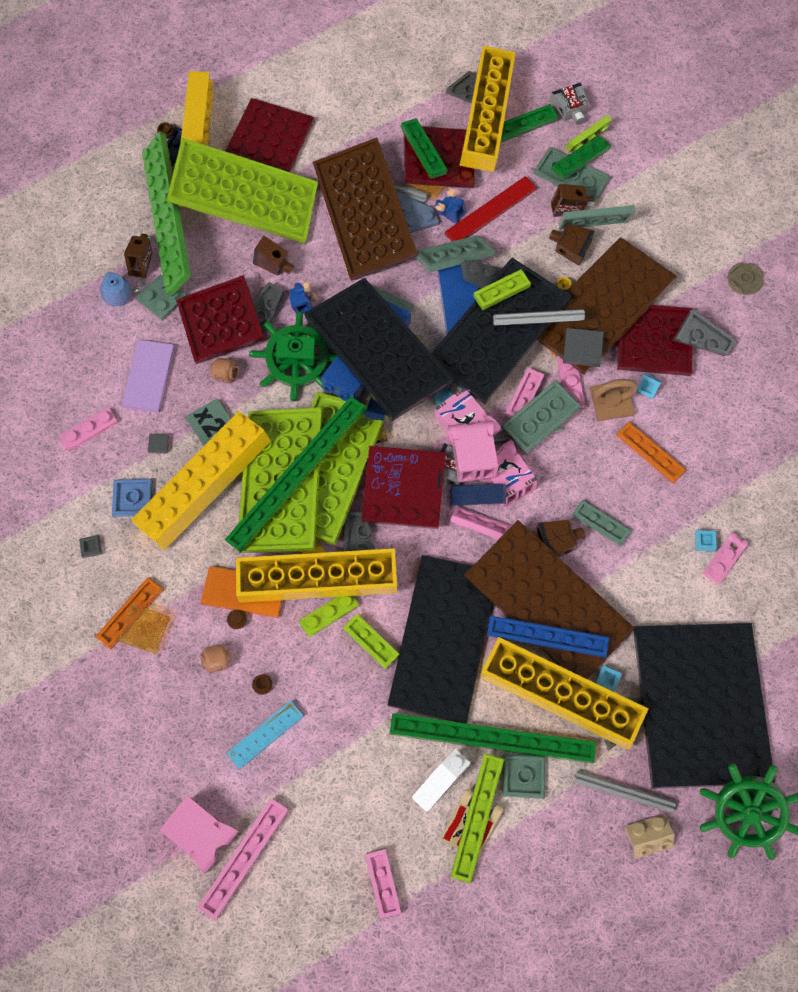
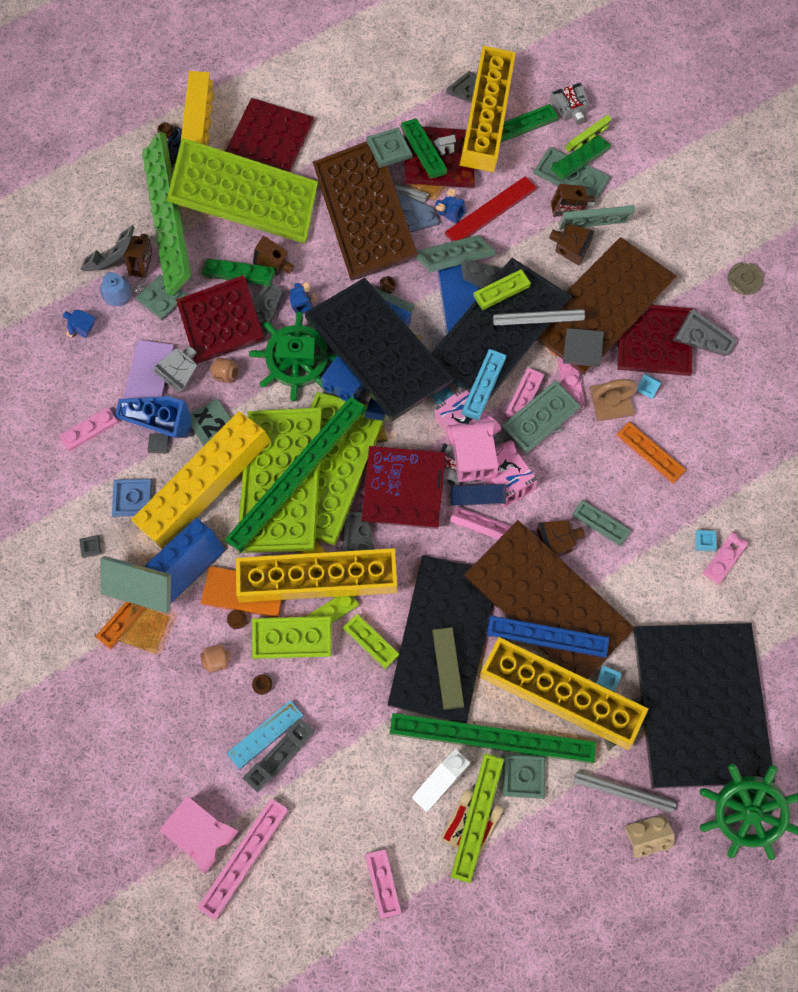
(79, 322): none -> blue piece
(98, 261): none -> dark grey slope
(135, 584): none -> sand green tile
(161, 414): none -> blue wedge
(176, 368): none -> light grey torso
(187, 556): none -> blue slope
(229, 270): none -> green plate
(279, 756): none -> dark grey slope
(291, 637): none -> lime tile
(388, 284): none -> reddish brown plate
(389, 147): none -> sand green tile
(445, 142): none -> light grey tile
(448, 668): none -> olive tile
(483, 384): none -> medium azure tile
(563, 281): yellow plate -> none

